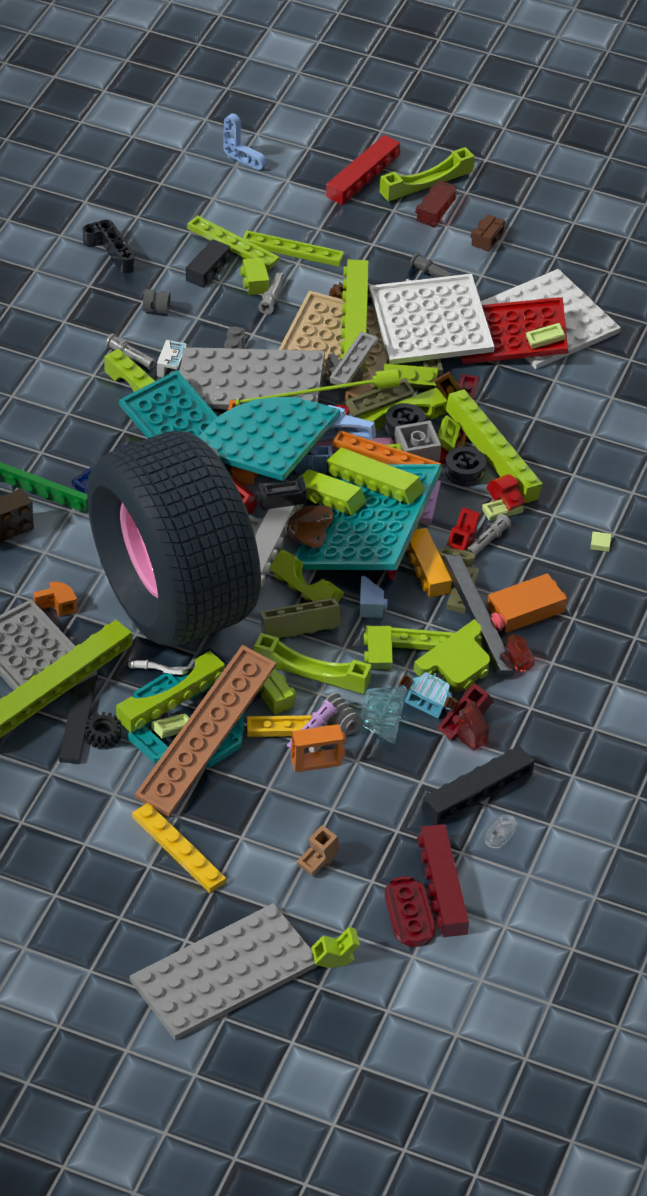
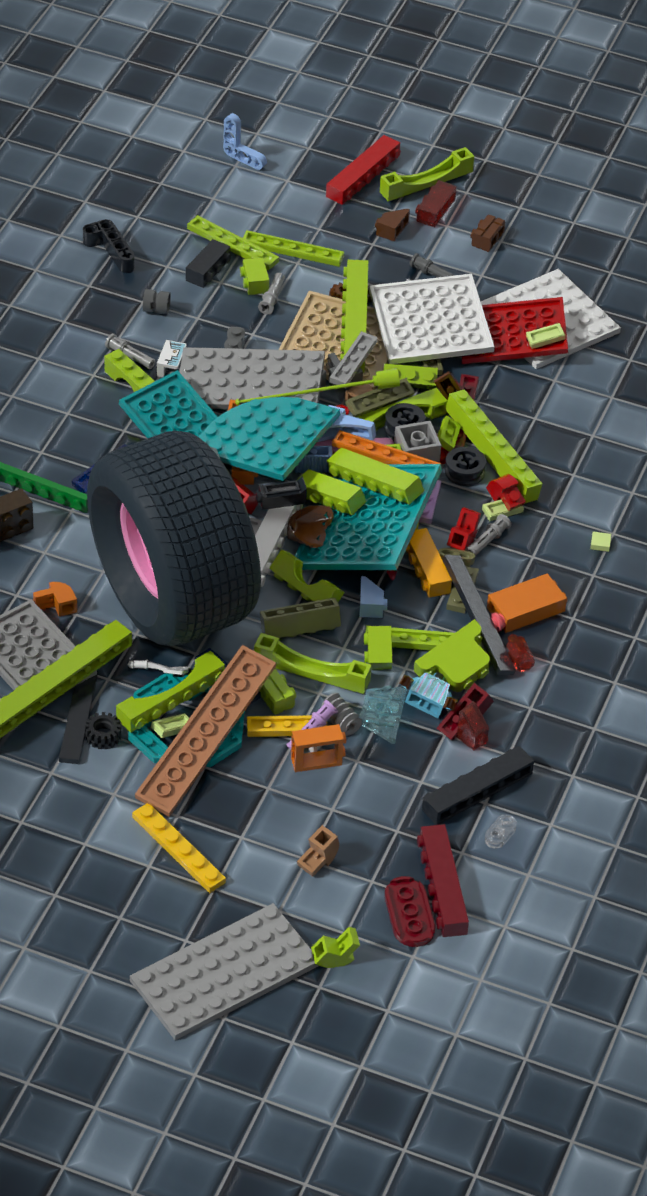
(392, 224): none -> reddish brown slope

